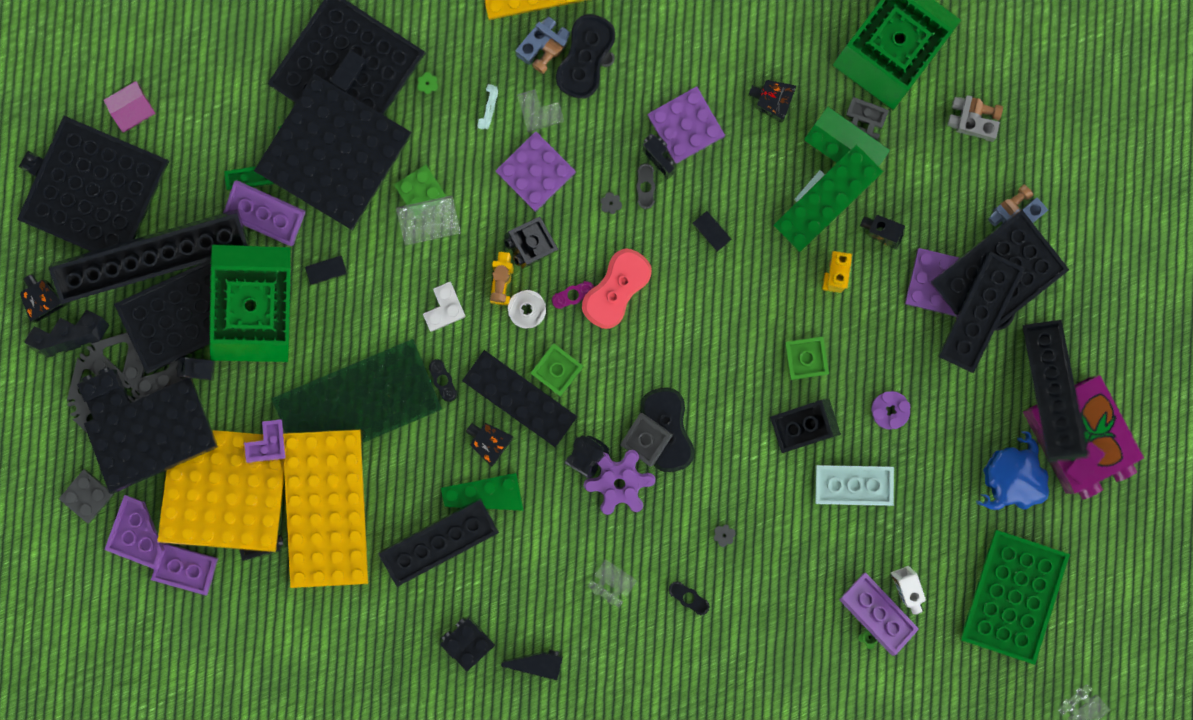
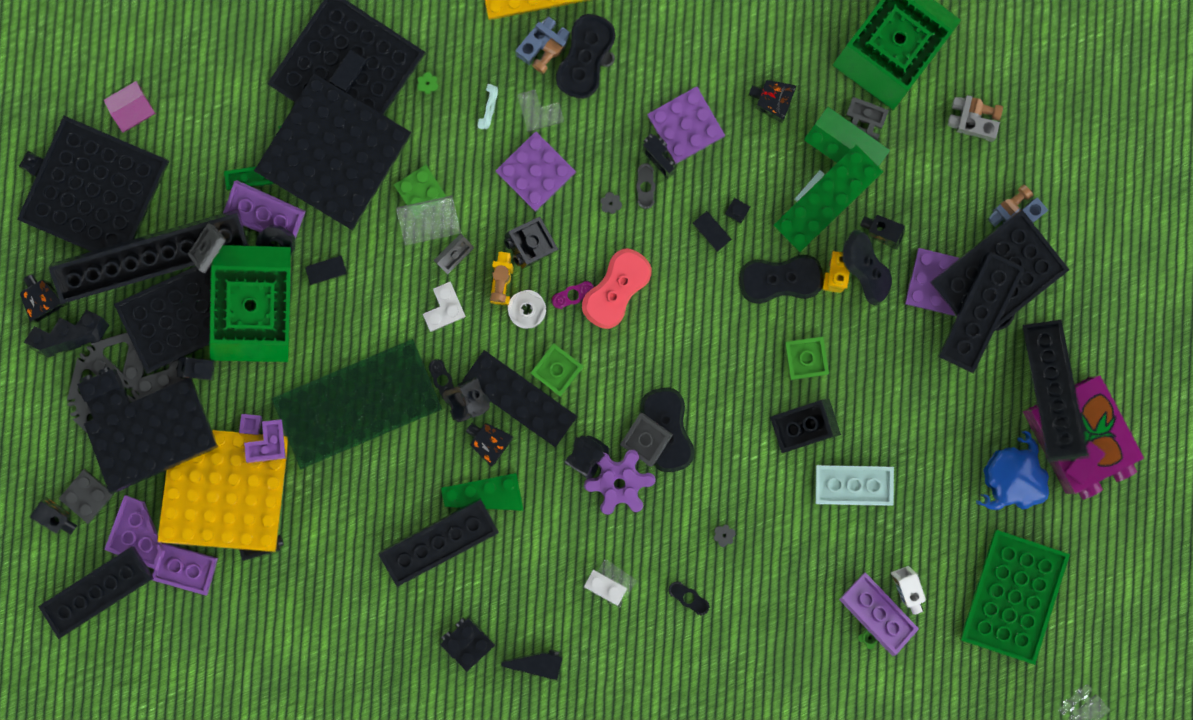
(45, 514): none -> black torso
(96, 592): none -> black plate
(206, 247): none -> dark grey plate
(250, 424): none -> medium lavender plate
(276, 233): none -> black plate
(325, 508): yellow plate -> none
(454, 253): none -> dark grey plate
(466, 400): none -> black piece
(605, 587): none -> white plate
(737, 210): none -> black plate
(766, 280): none -> black plate
(863, 263): none -> black plate
(900, 405): medium lavender plate -> none

